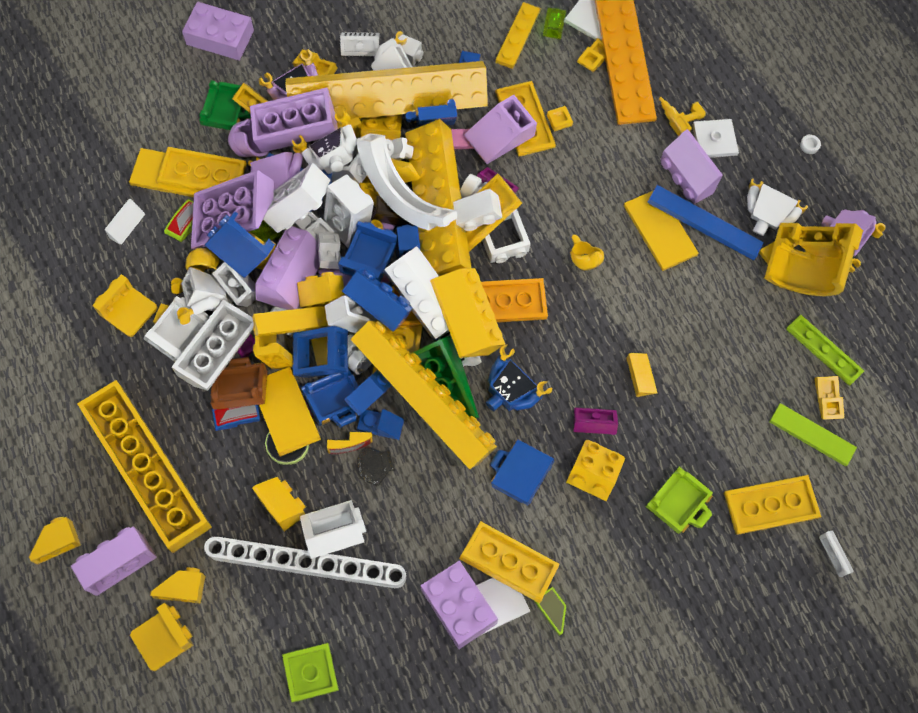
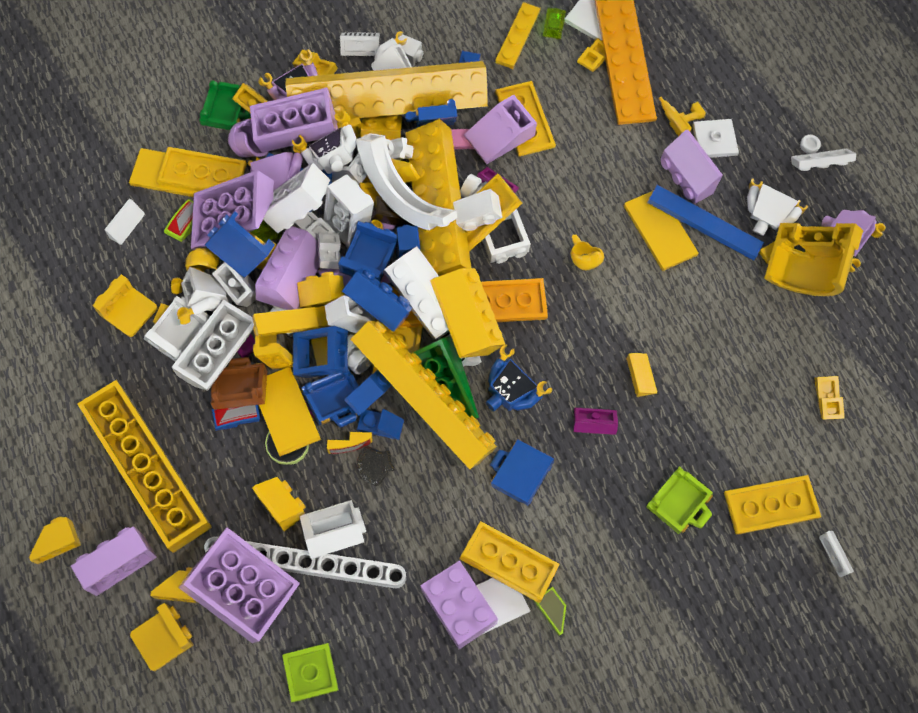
(218, 30): lavender brick -> none
(239, 585): none -> lavender slope
(559, 118): yellow tile -> none
(596, 470): yellow bracket -> none
(813, 434): lime tile -> none
(823, 159): none -> white plate
(825, 350): lime tile -> none

